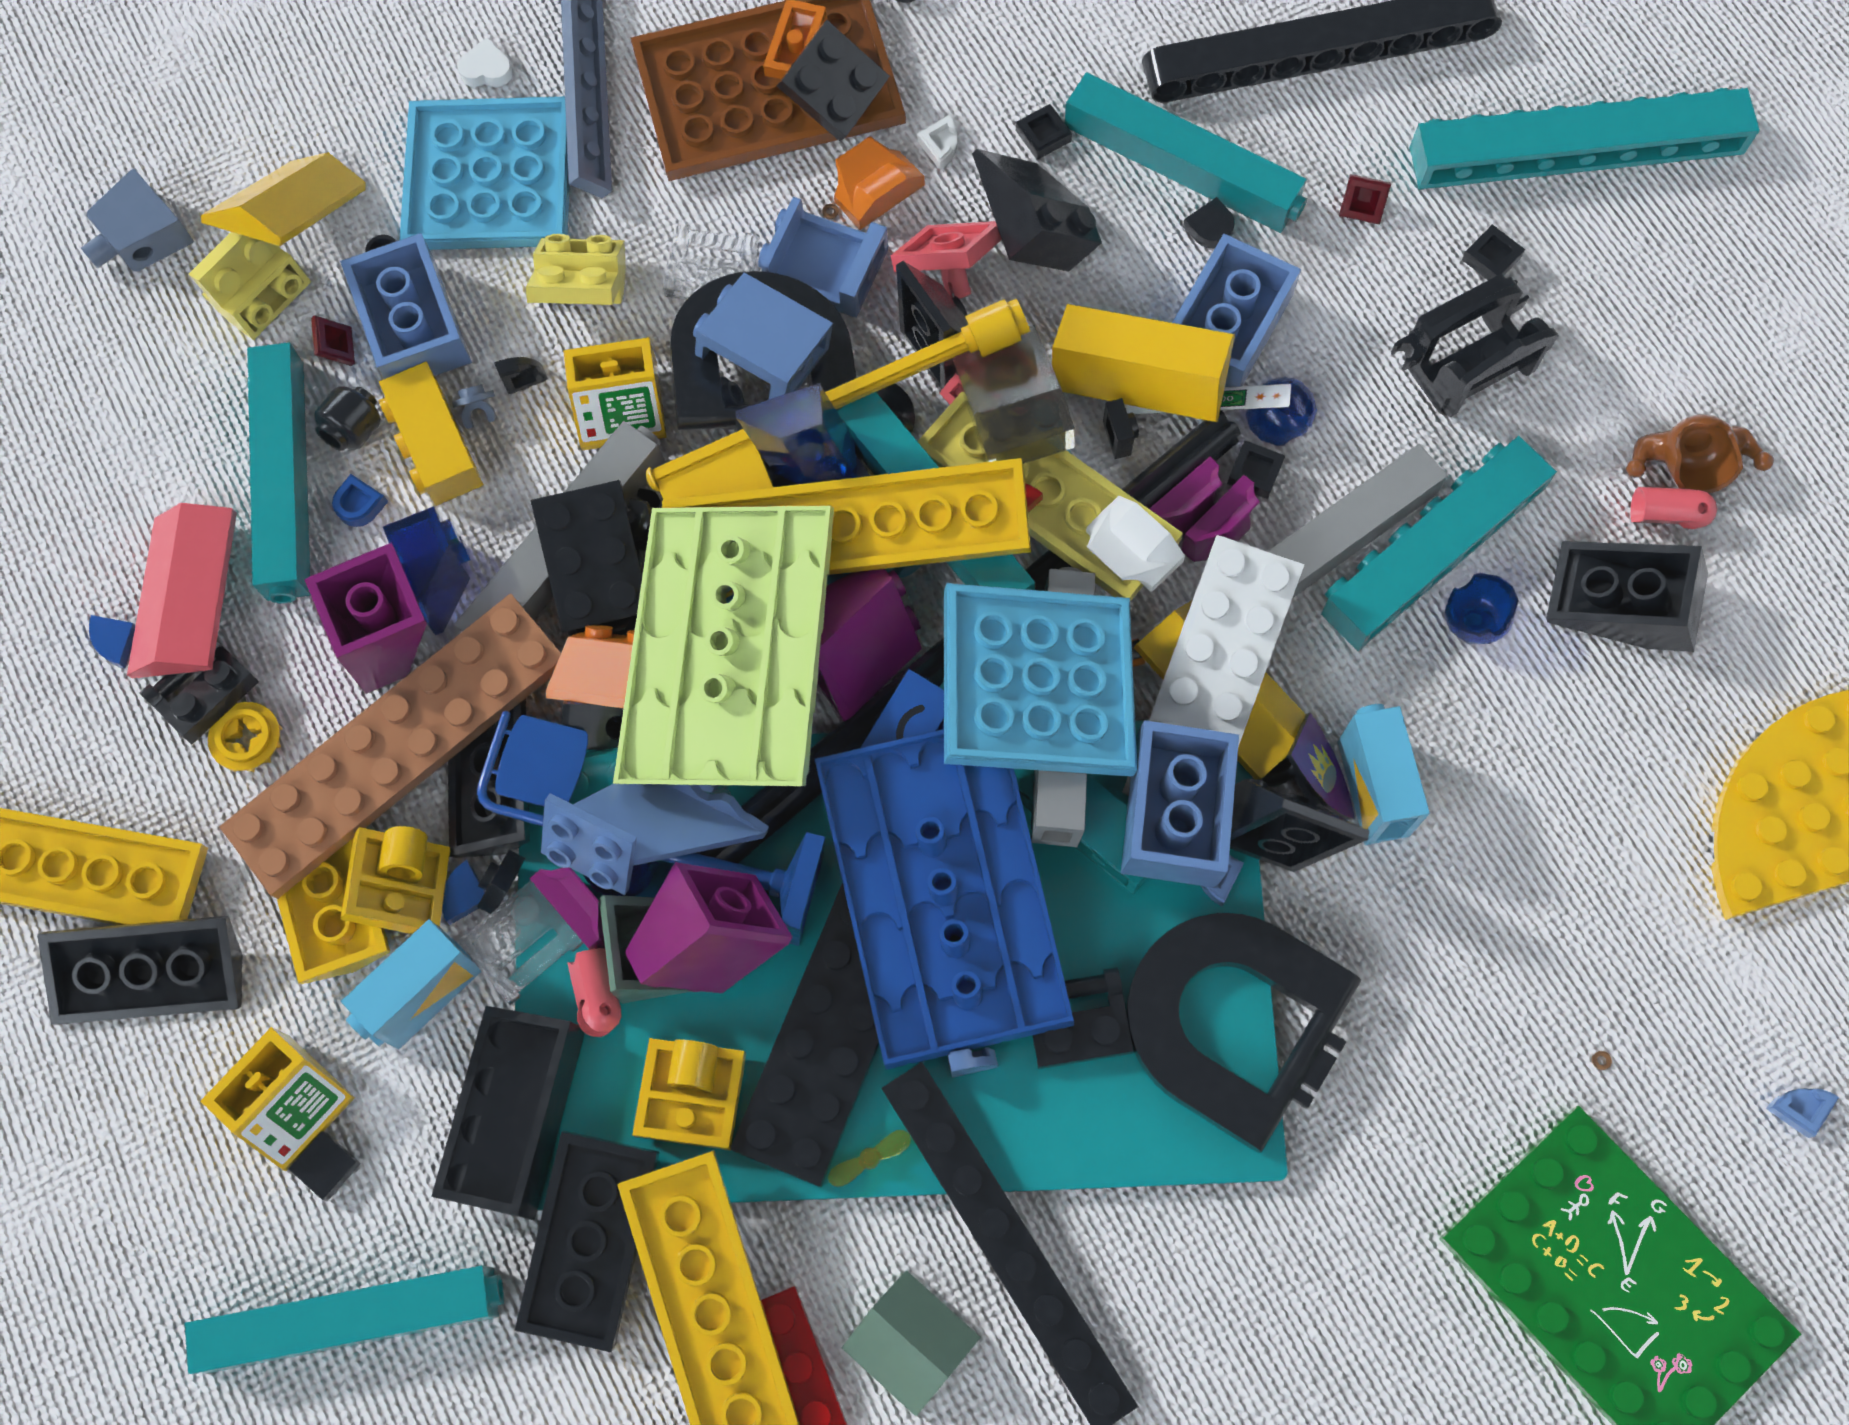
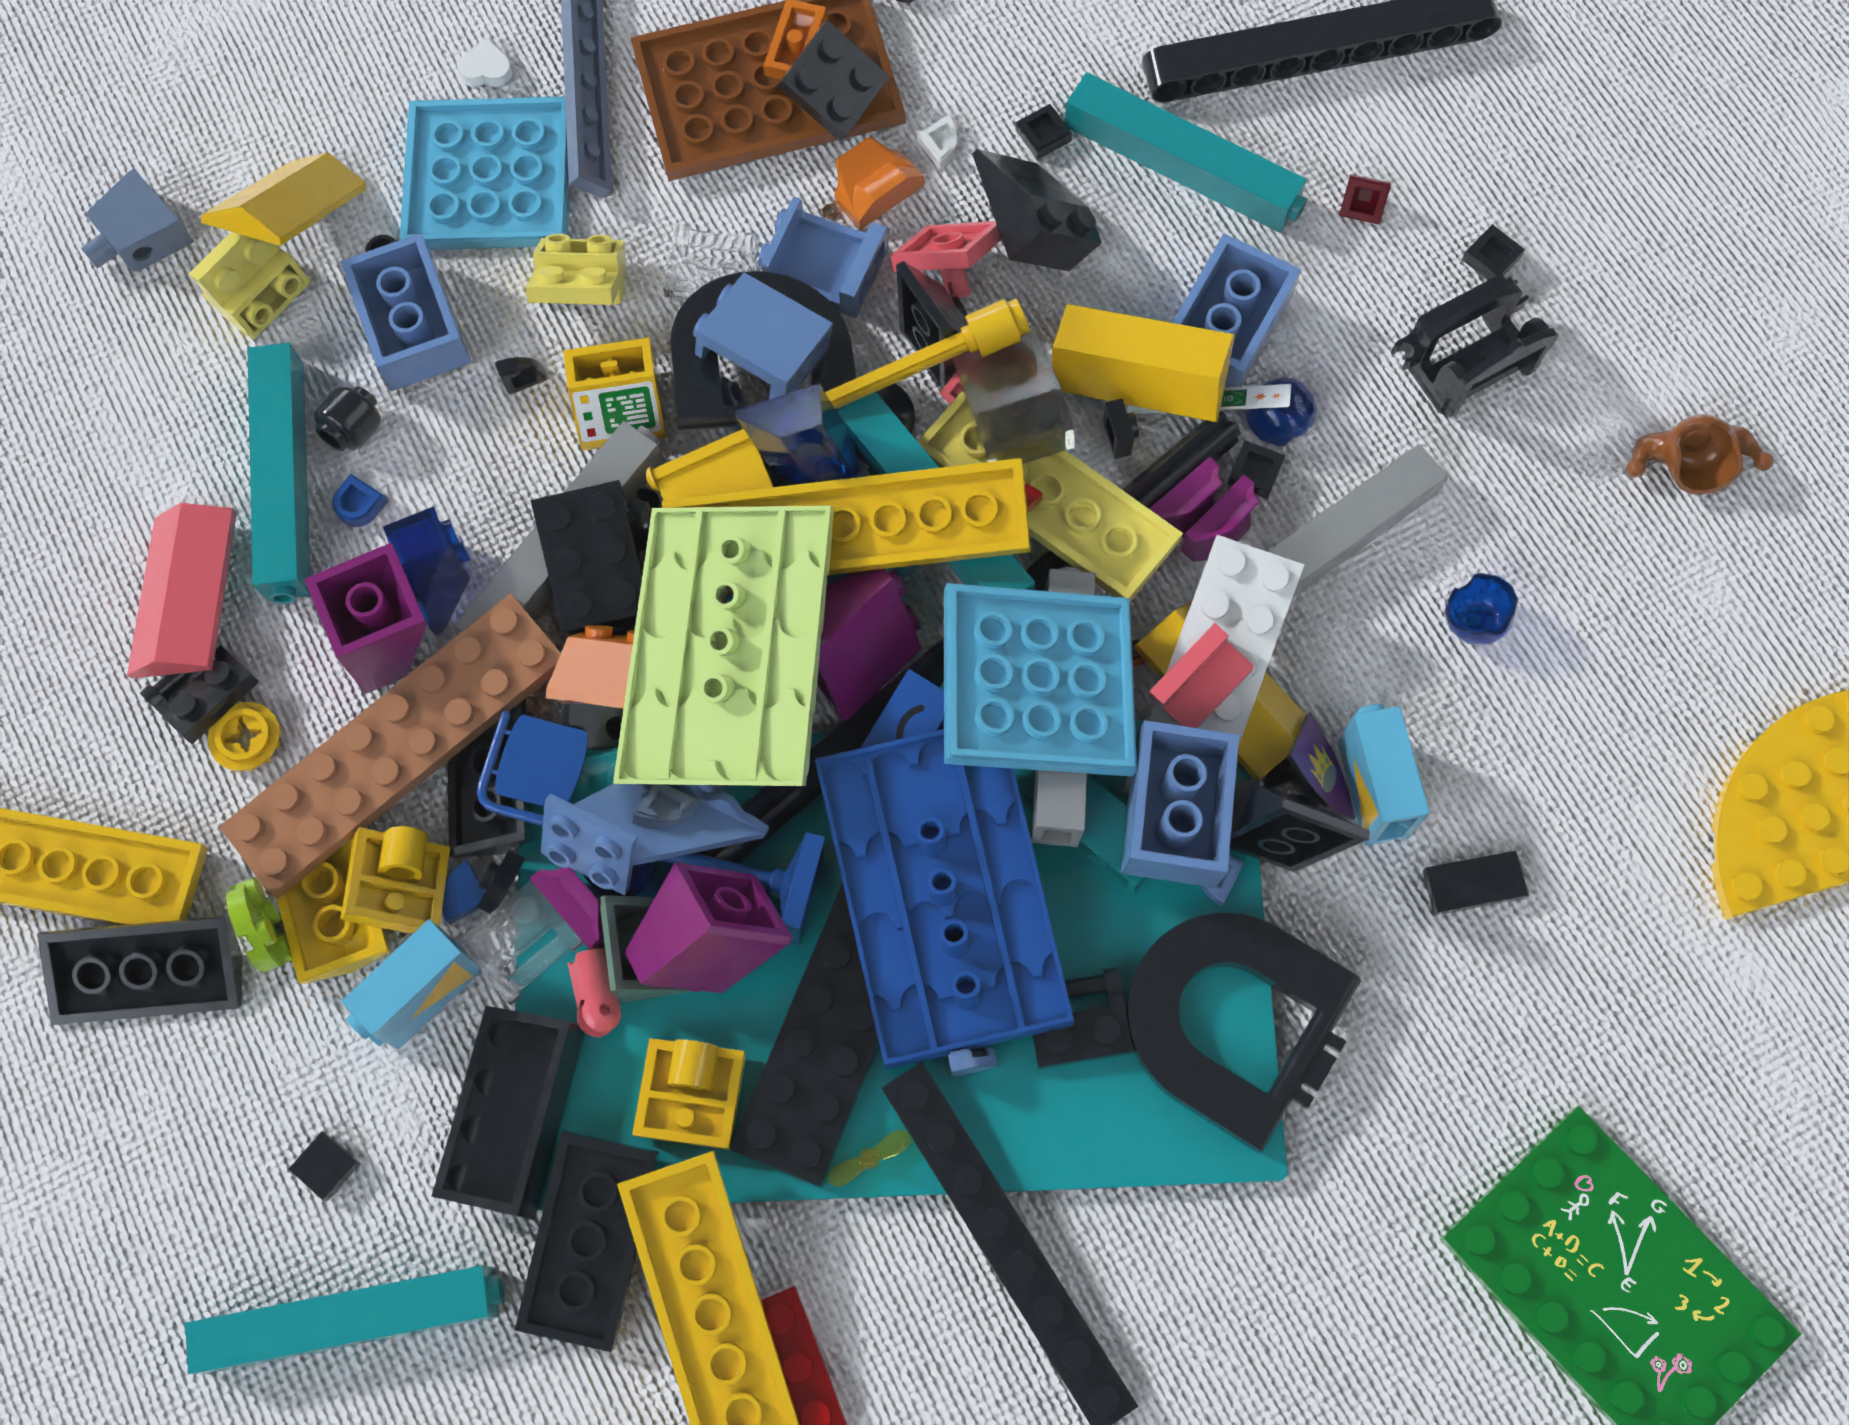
(112, 639): blue tile -> none
(258, 920): none -> lime plate
(277, 1098): slope -> none
(333, 340): dark red slope -> none
(428, 434): yellow brick -> none
(474, 398): sand blue plate -> none
(664, 807): none -> sand blue tile
(910, 1342): sand green slope -> none
(1133, 544): white slope -> none
(1201, 679): none -> coral panel
(1210, 223): black tile -> none
(1437, 542): teal brick -> none
(1475, 883): none -> black tile
(1583, 138): teal brick -> none
(1606, 1056): medium nougat piece -> none
(1630, 592): black slope -> none
(1673, 506): coral piece -> none
(1804, 1109): medium blue tile -> none

